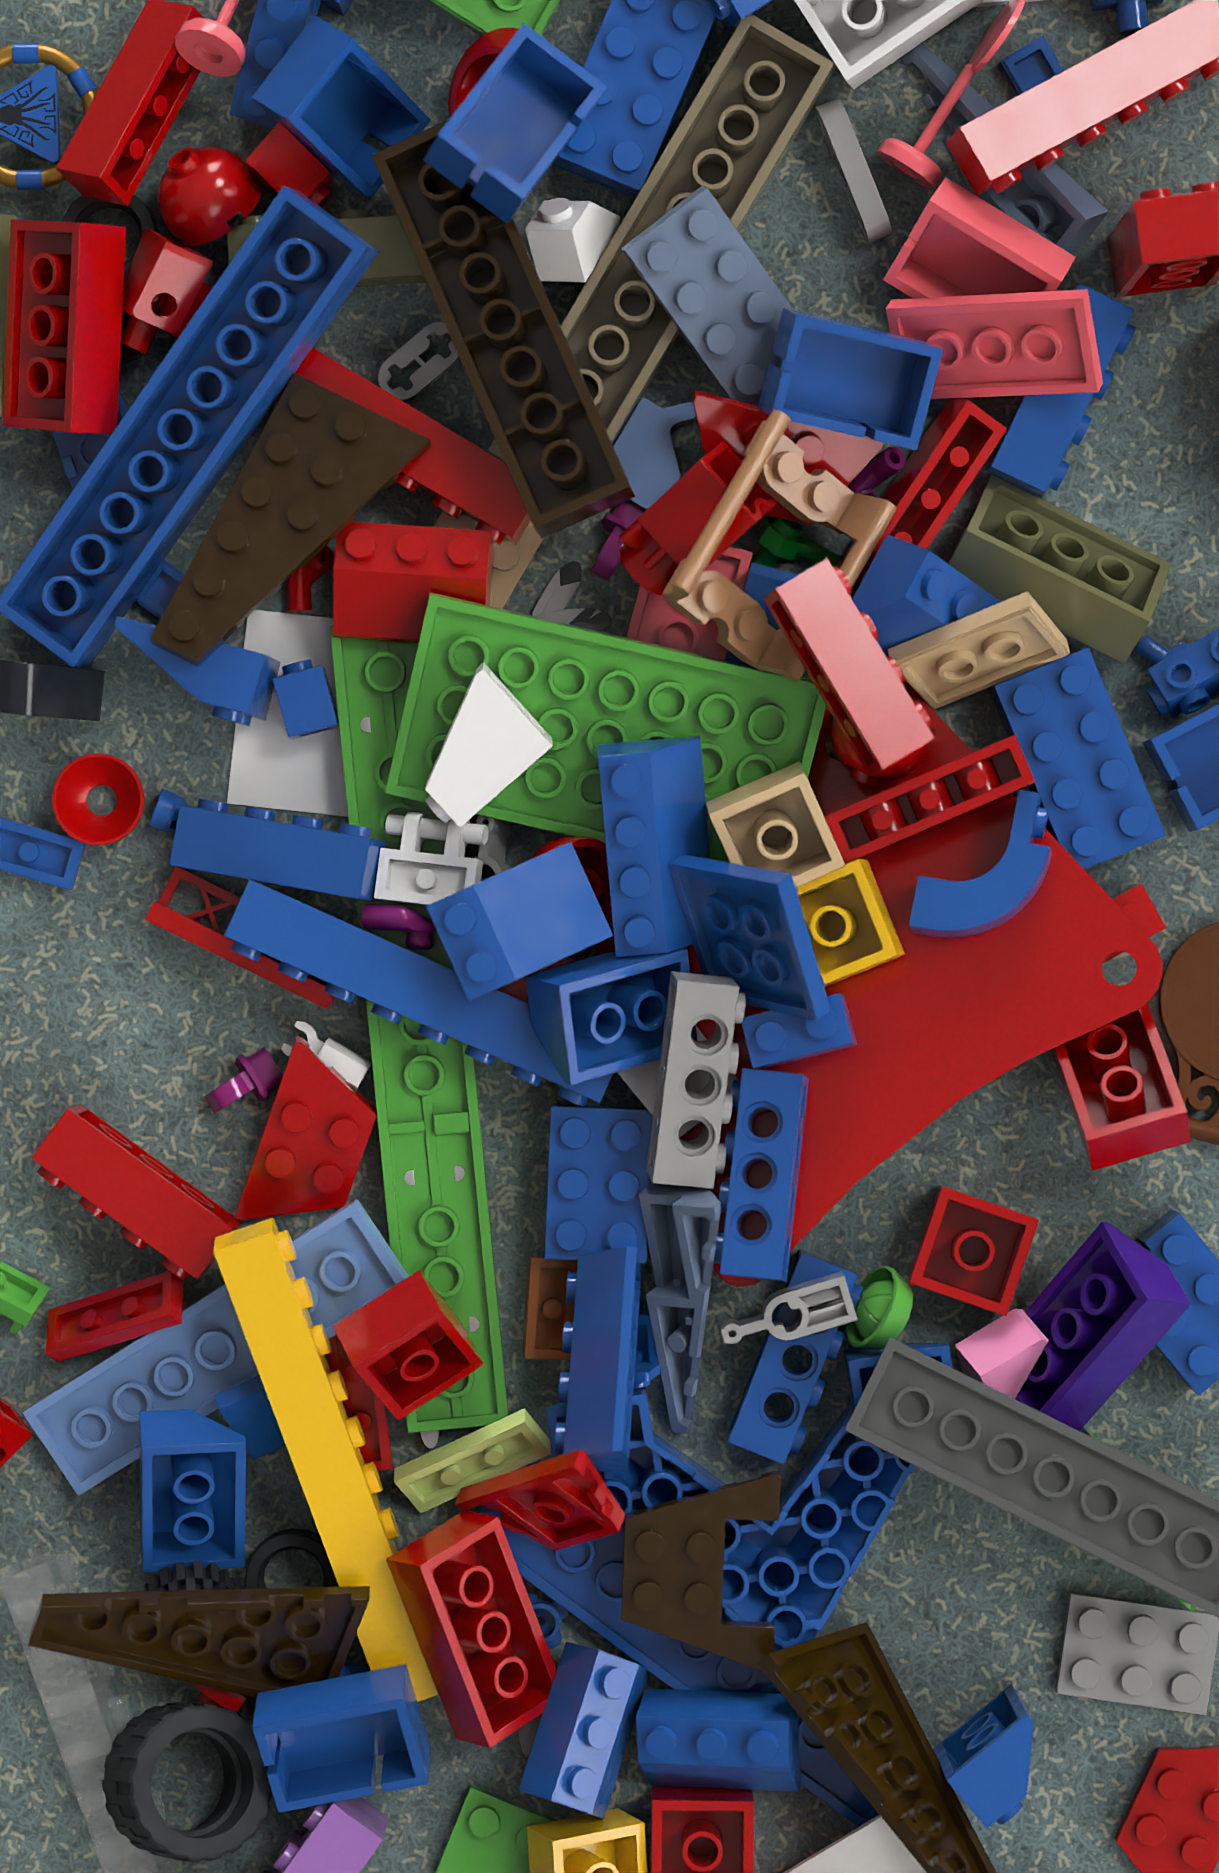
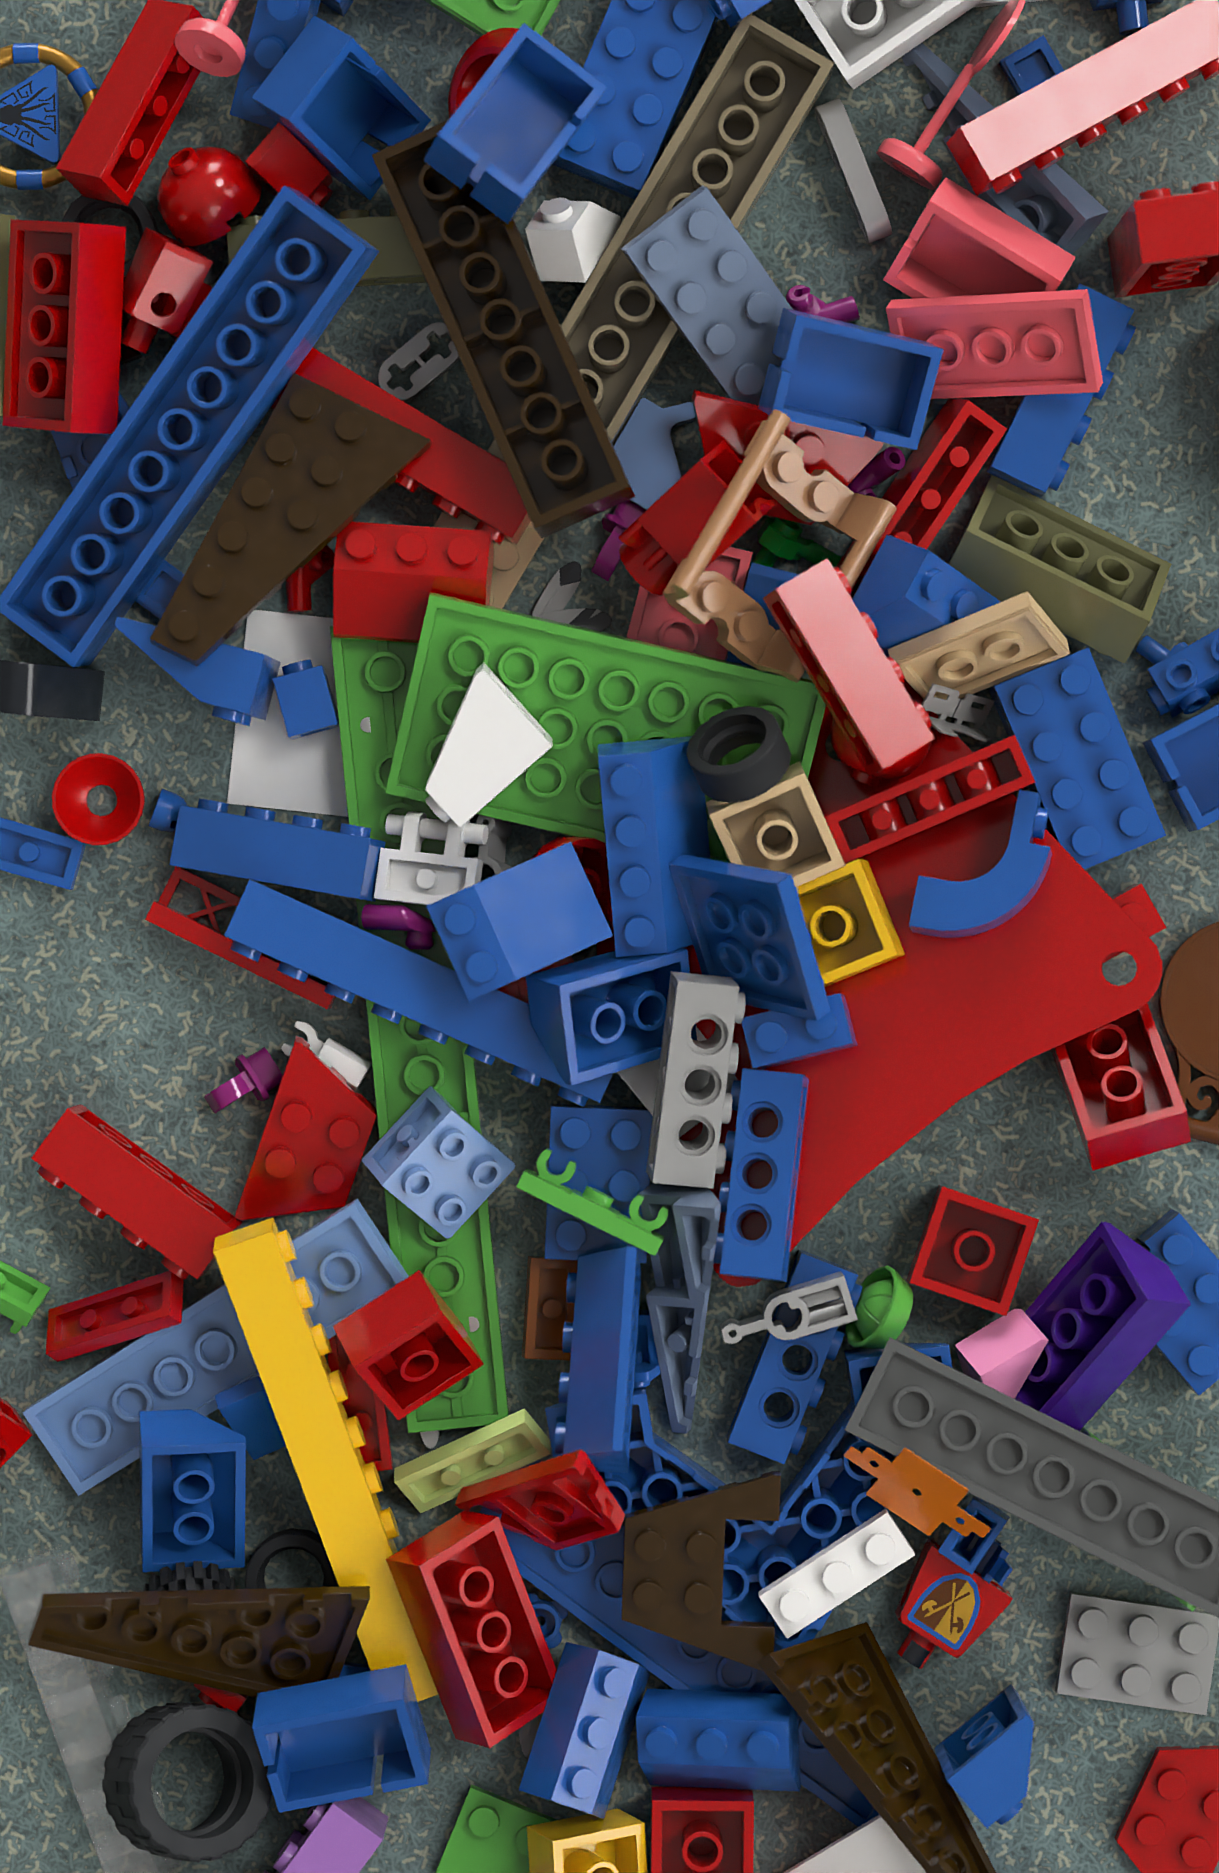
(437, 1163): none -> medium blue bracket
(593, 1205): none -> bright green plate
(749, 776): none -> black tyre
(802, 300): none -> magenta arm
(836, 1573): none -> white plate
(924, 1511): none -> orange piece
(945, 1607): none -> torso
(958, 709): none -> light grey piece
(979, 1553): none -> blue piece

